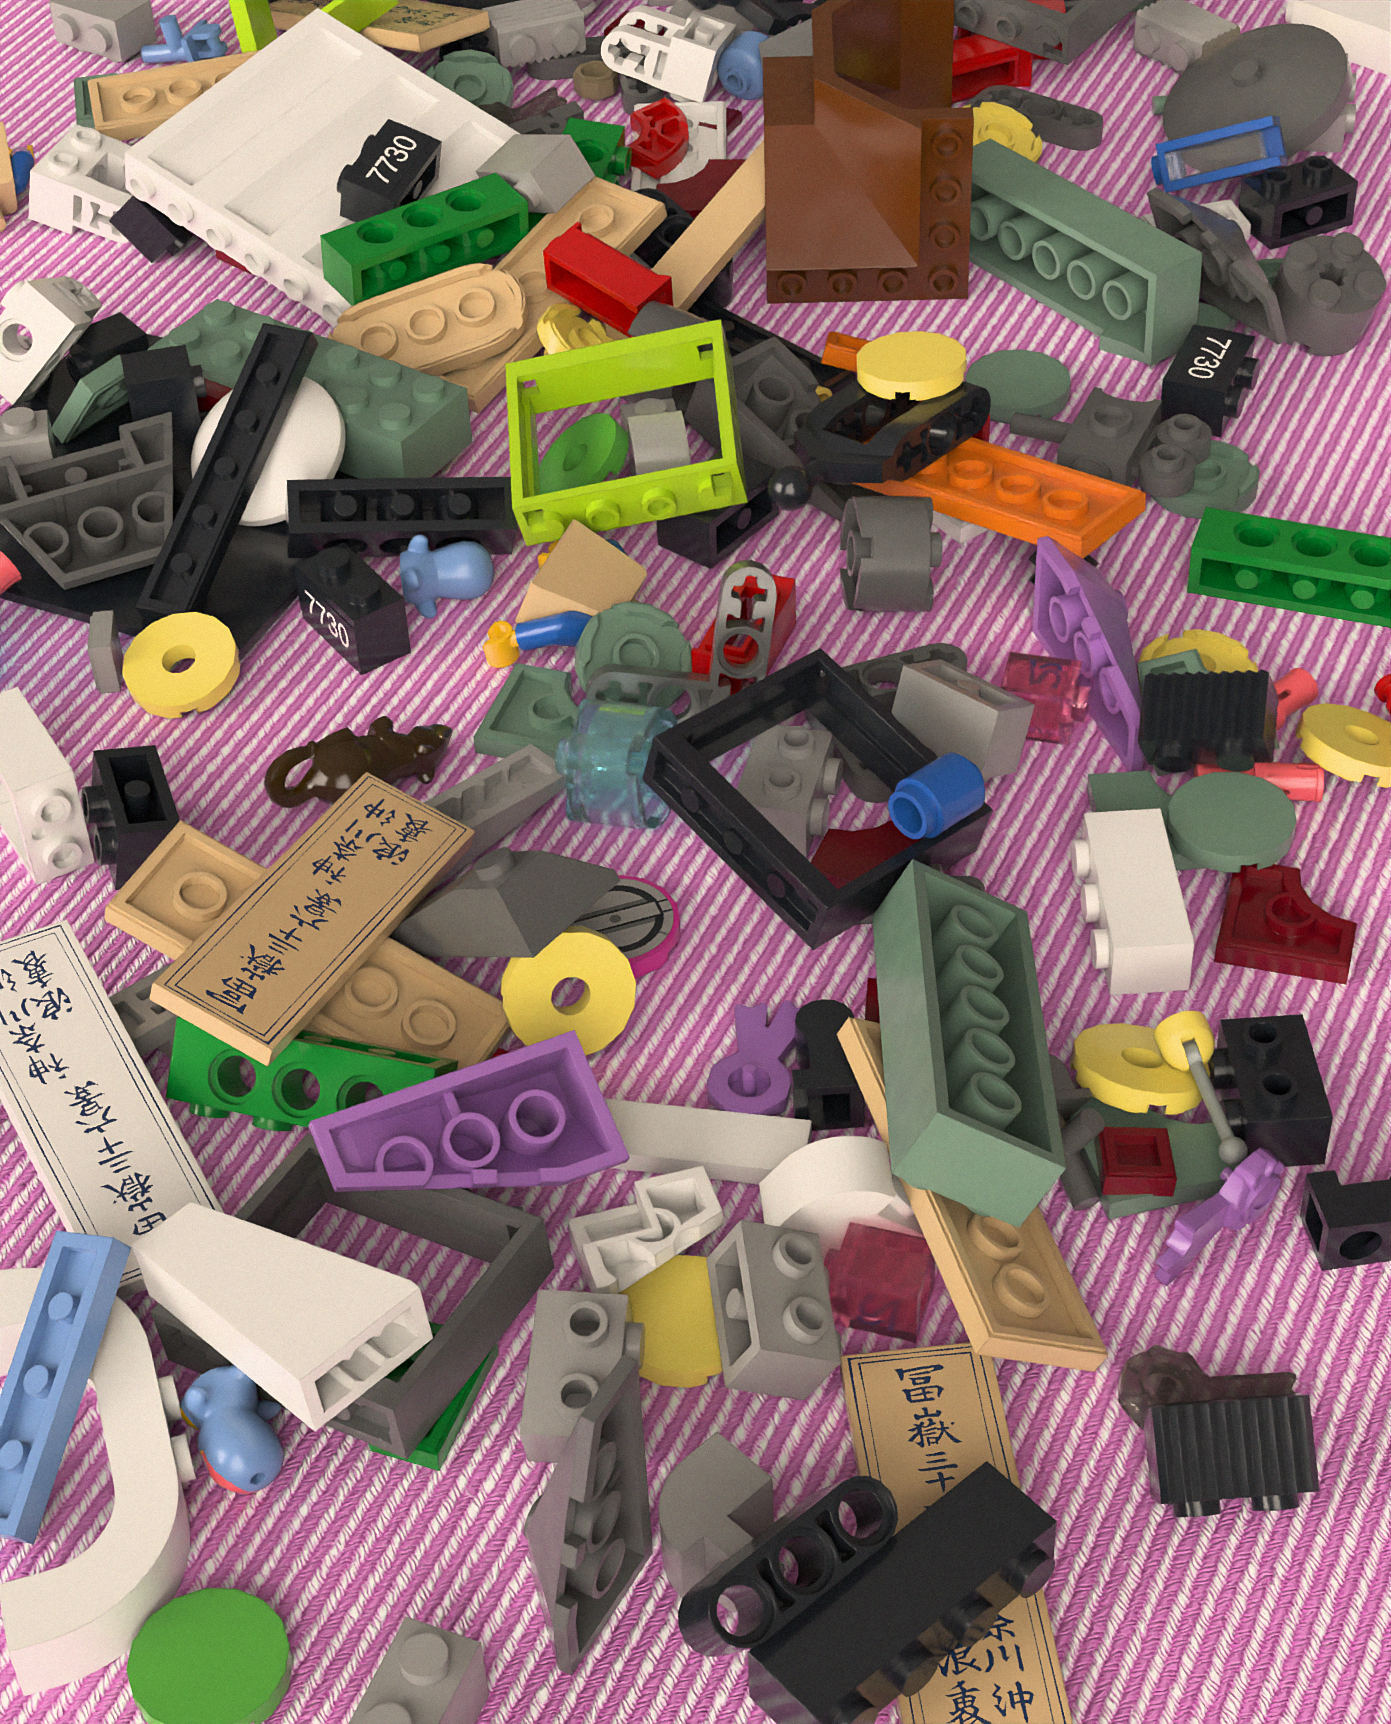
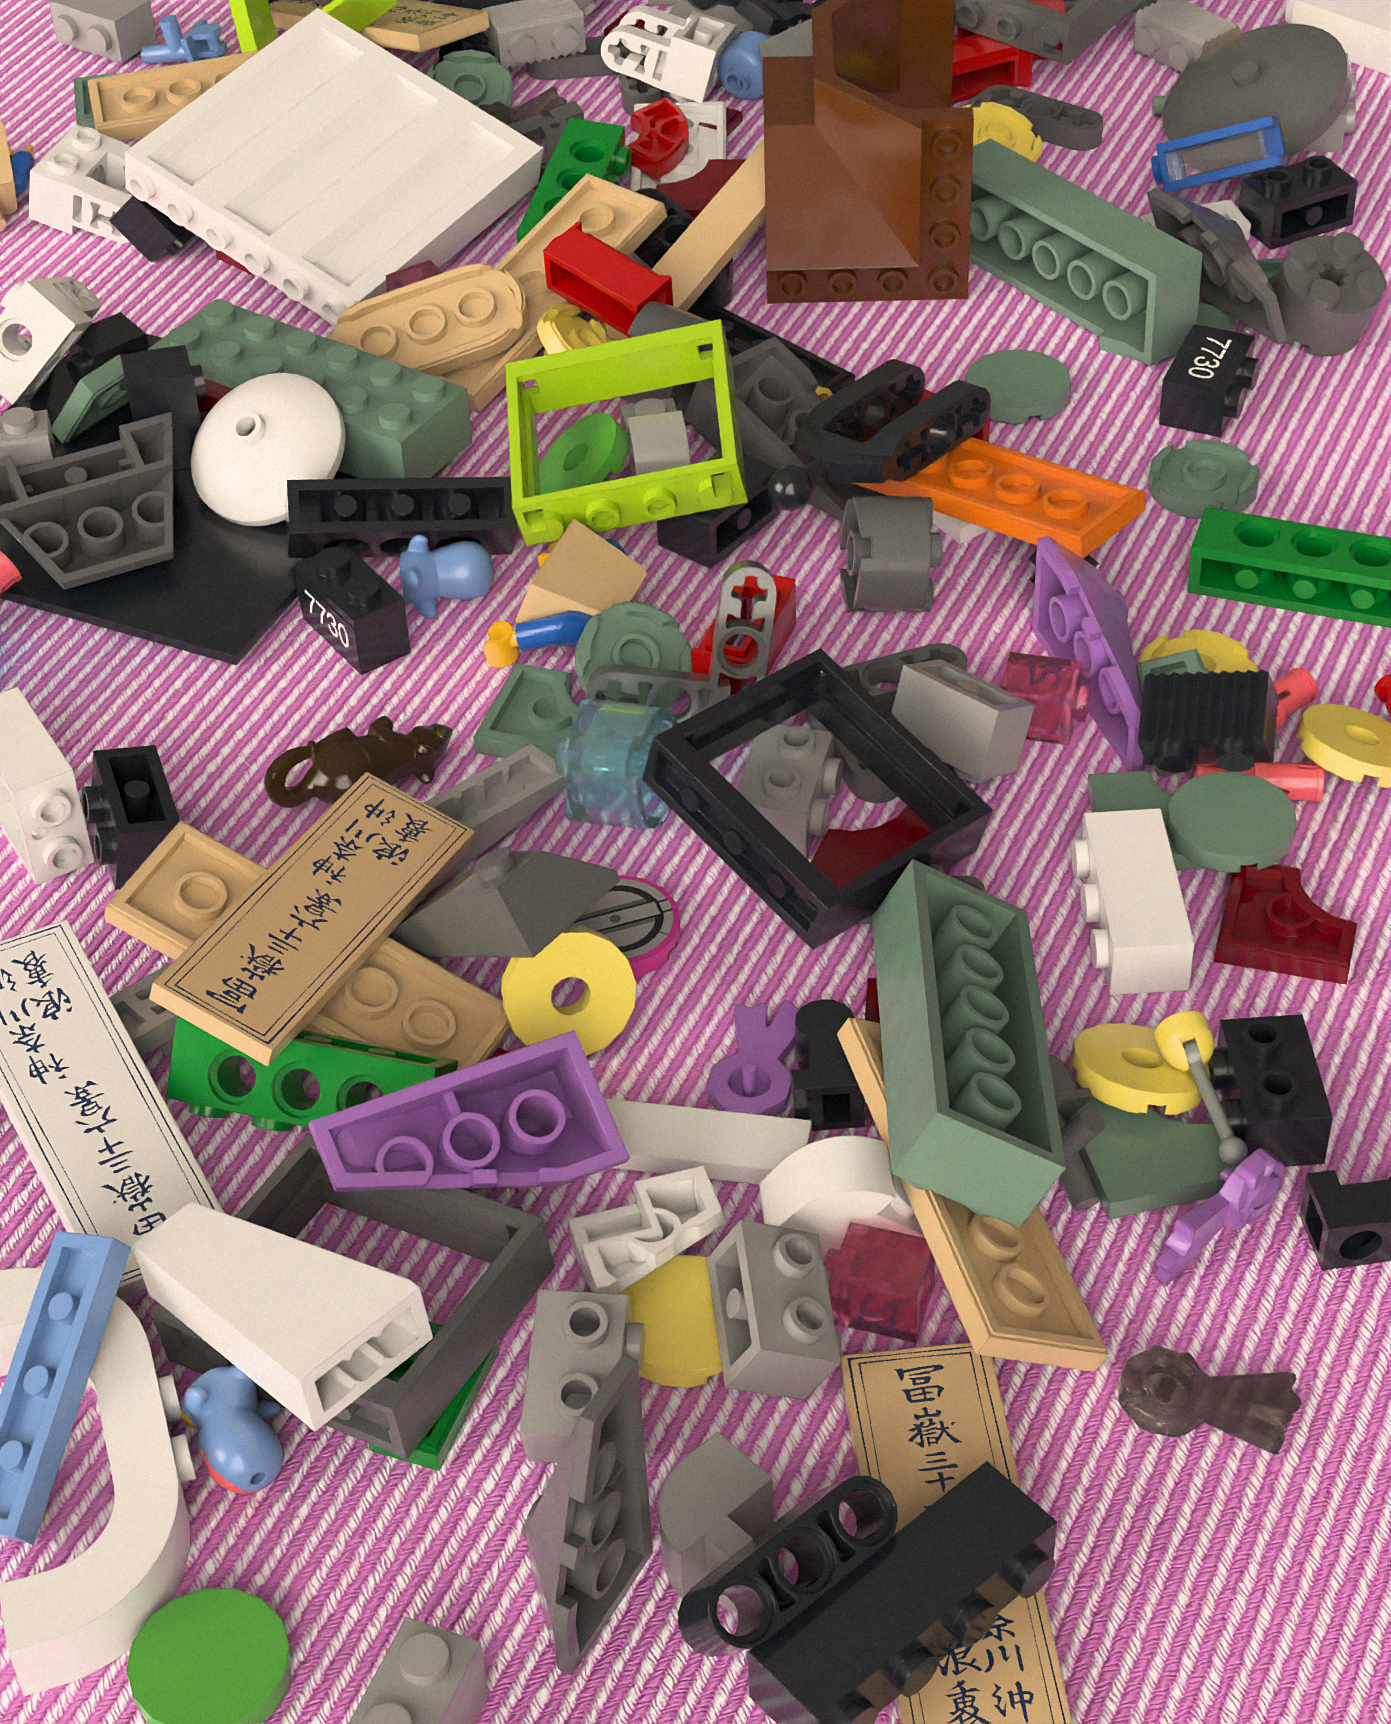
(105, 652): light grey tile -> none
(169, 641): light yellow tile -> none
(228, 473): black tile -> none
(390, 172): black brick -> none
(424, 238): green brick -> none
(541, 169): light grey brick -> none
(595, 80): dark tan tile -> none
(842, 350): orange tile -> none
(913, 363): light yellow tile -> none
(937, 796): blue brick -> none
(1117, 441): dark grey piece -> none
(1135, 1161): dark red tile -> none
(1231, 1452): black brick -> none

